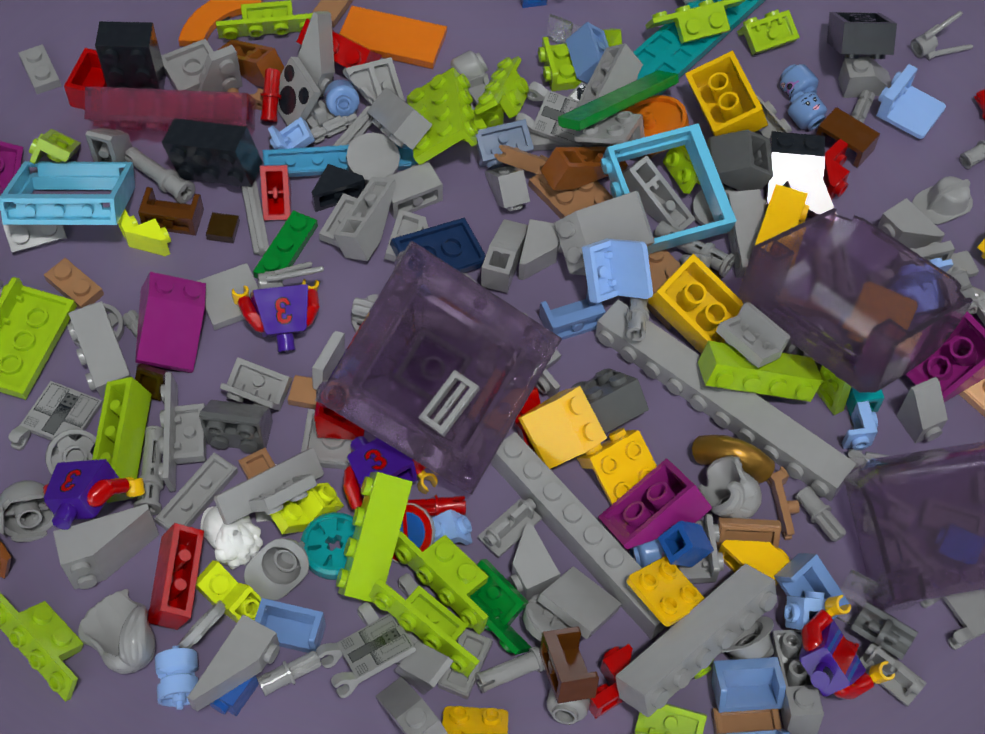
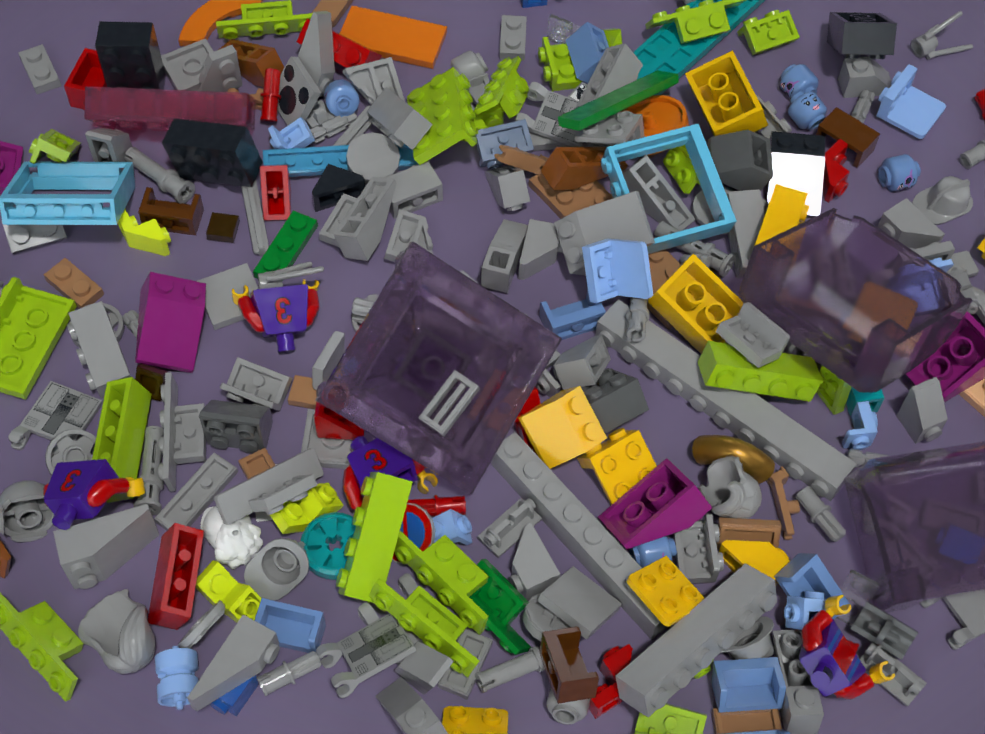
(449, 241): dark blue tile -> none
(513, 37): none -> light grey plate
(582, 363): none -> light grey slope
(685, 544): blue brick -> none
(818, 195): slope -> none
(898, 172): none -> medium blue head

